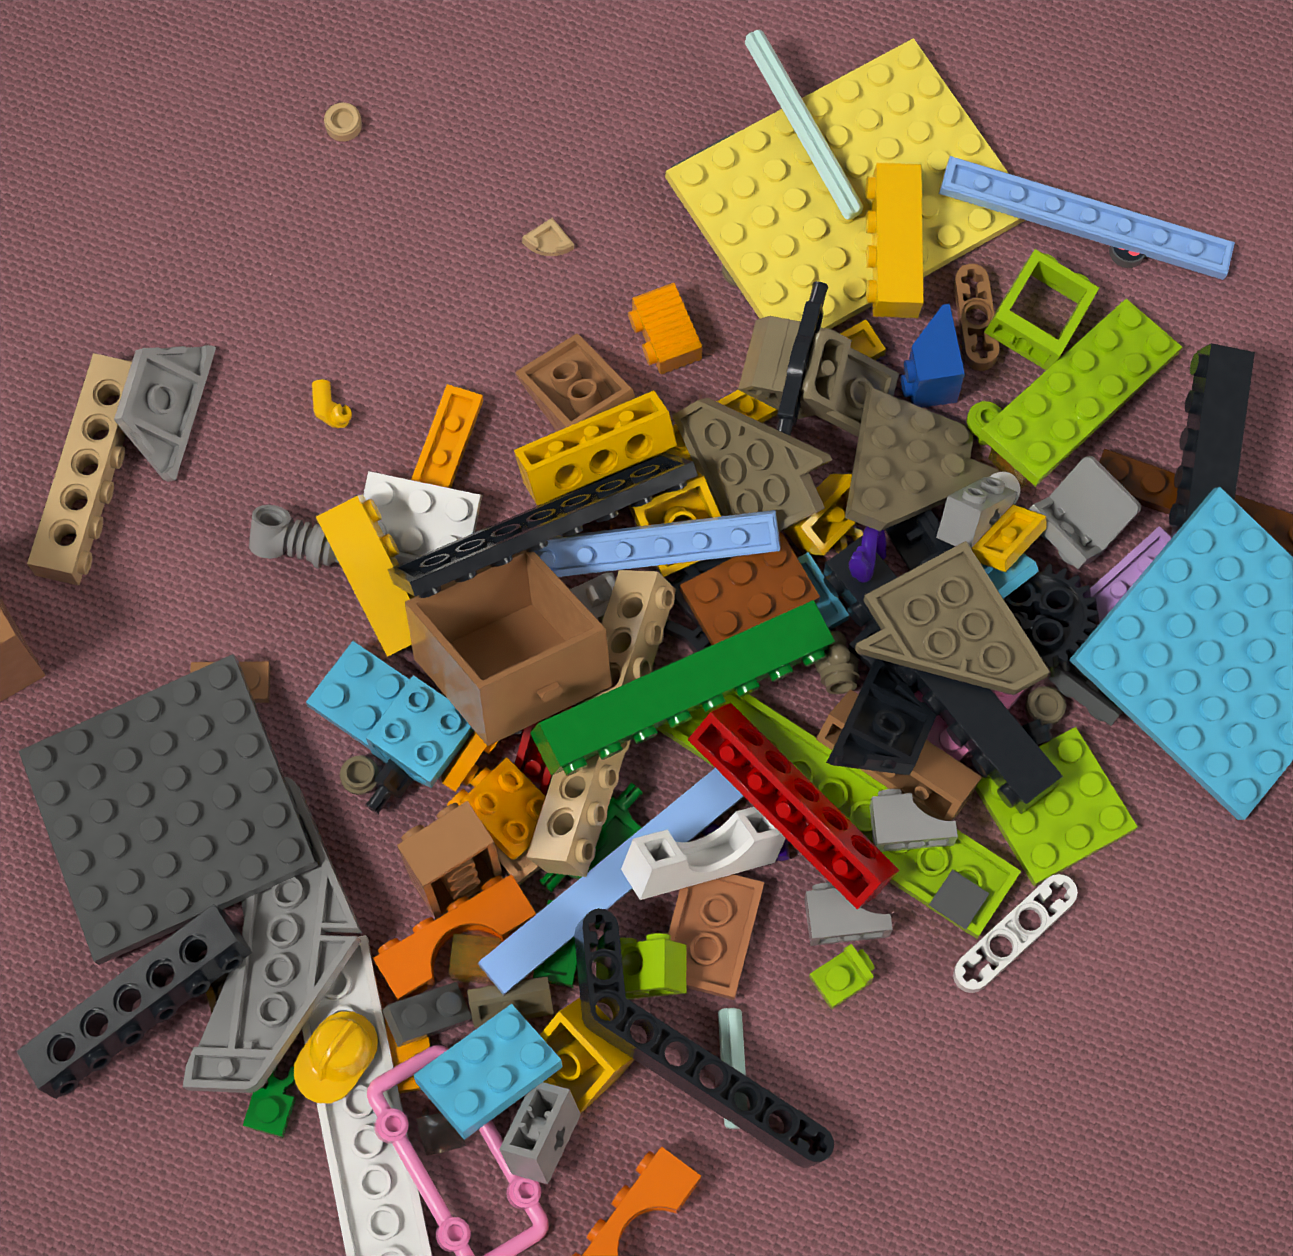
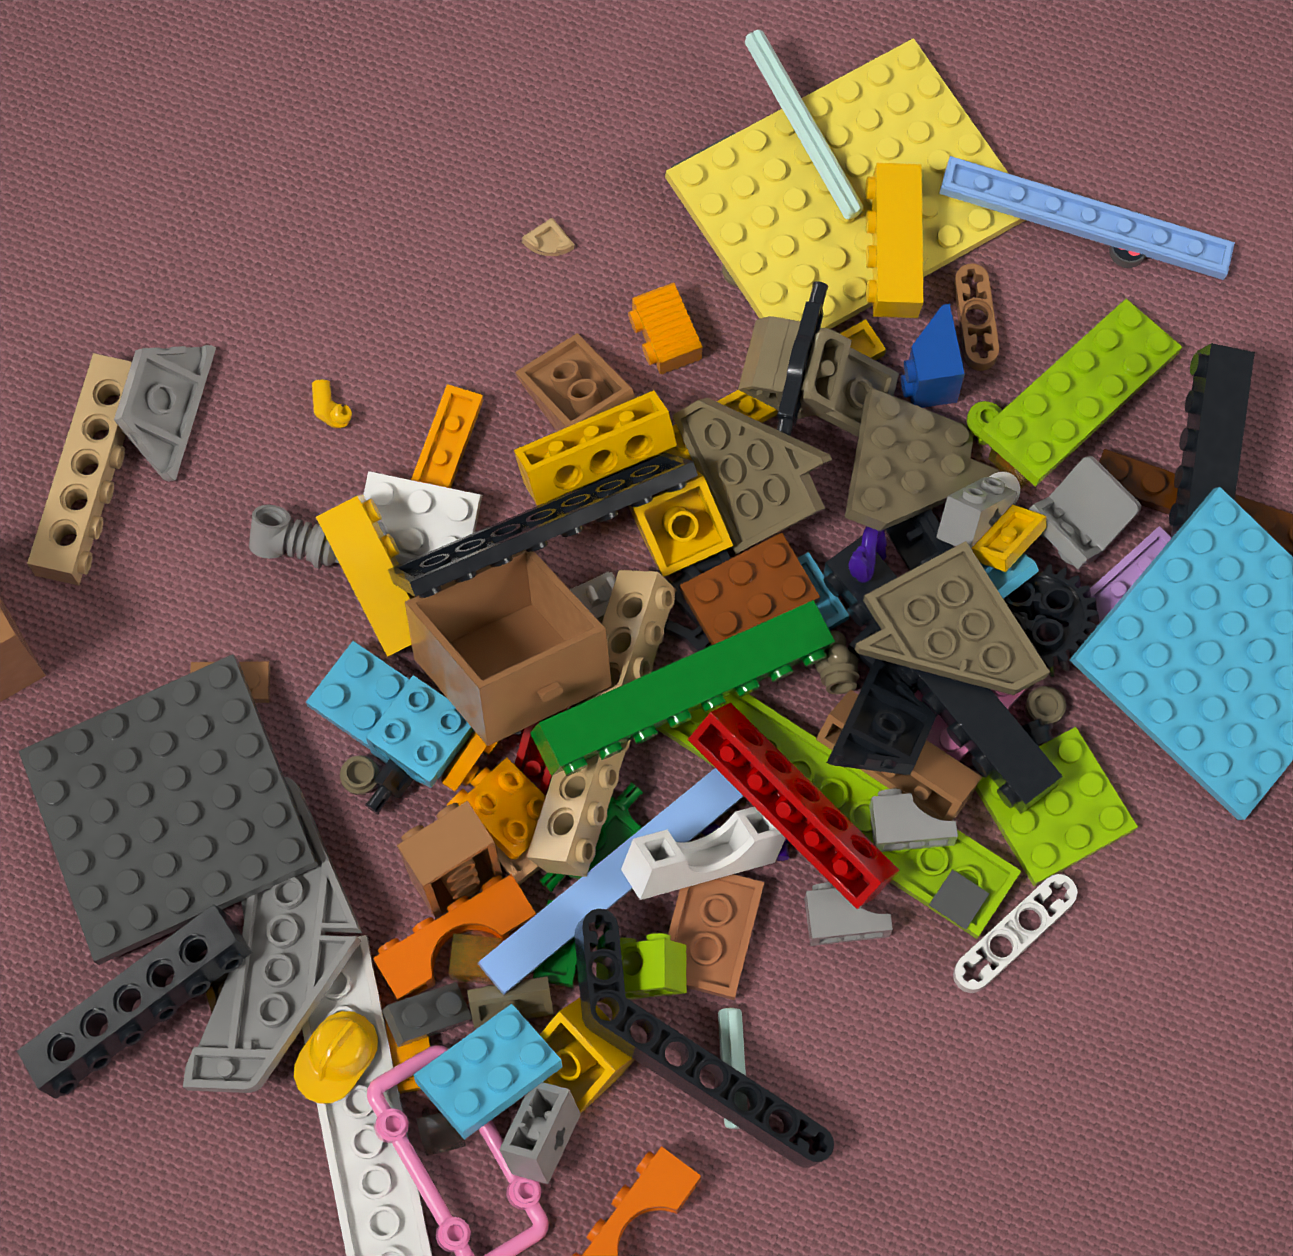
(270, 1107): green plate -> none
(342, 122): tan tile -> none
(662, 544): light blue tile -> none
(829, 525): yellow brick -> none
(843, 976): lime bracket -> none
(1024, 336): lime window -> none
(1078, 686): dark grey plate -> none

